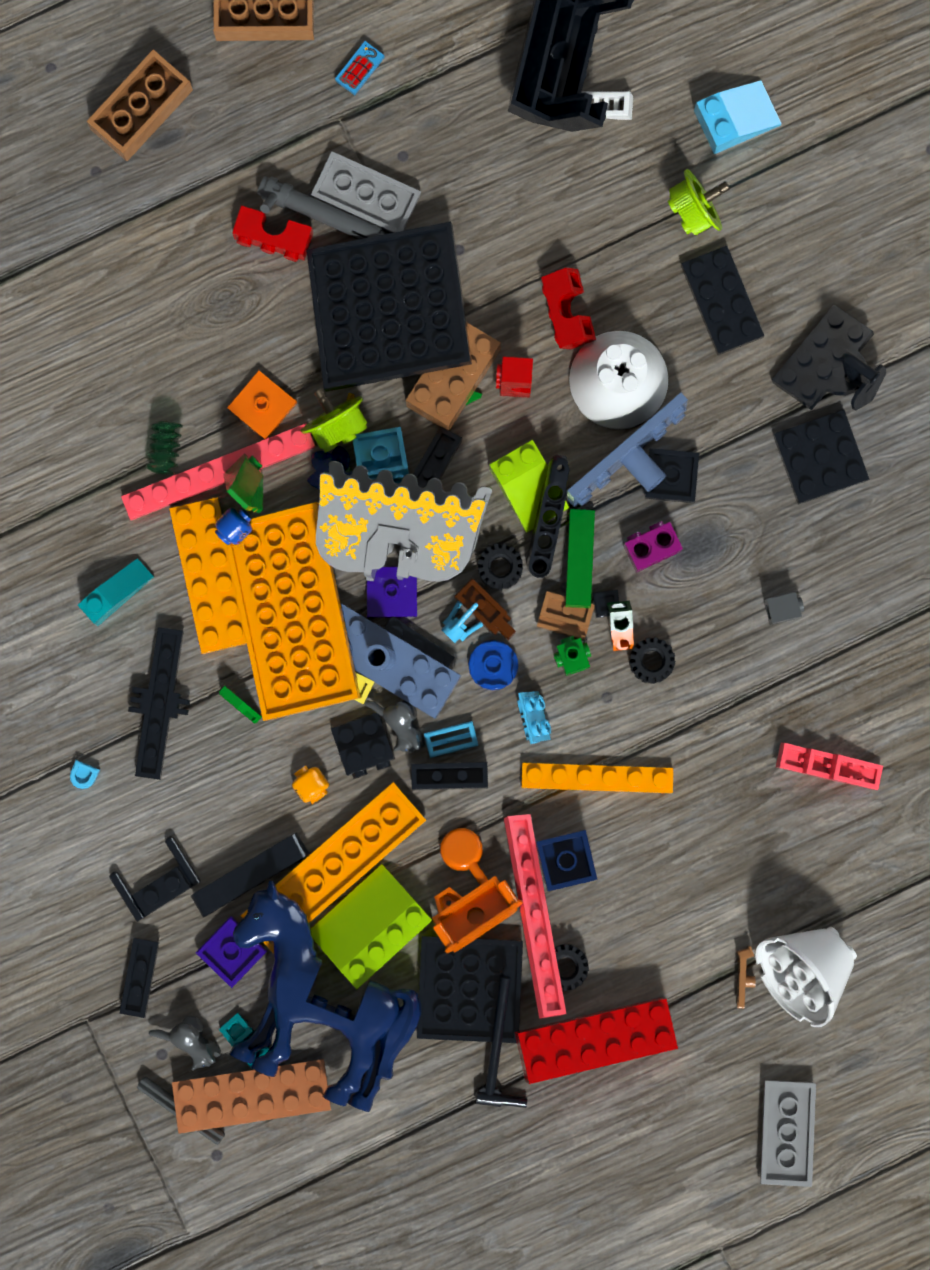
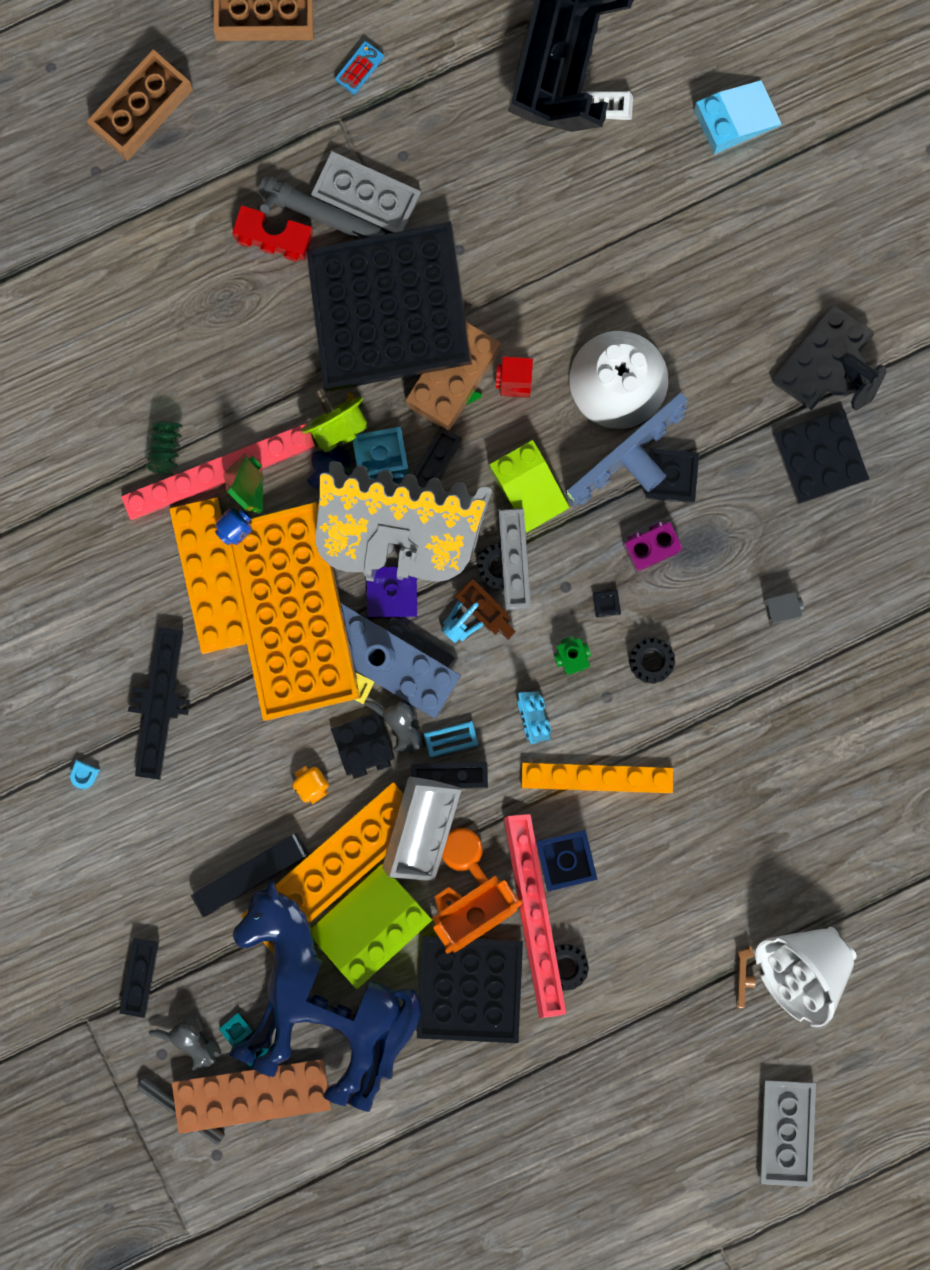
(115, 592): teal slope -> none
(161, 890): black plate -> none
(226, 957): dark purple plate -> none
(239, 705): green tile -> none
(262, 405): orange plate -> none
(421, 829): none -> light grey slope
(490, 1094): black bar -> none
(493, 665): blue tile -> none
(514, 559): none -> light grey tile
(553, 478): black piece -> none
(560, 290): red arch -> none
(563, 619): medium nougat plate -> none
(580, 558): green tile -> none
(596, 1040): red brick -> none
(621, 625): leg -> none
(695, 204): lime piece -> none
(722, 300): black plate -> none
(829, 766): coral slope -> none

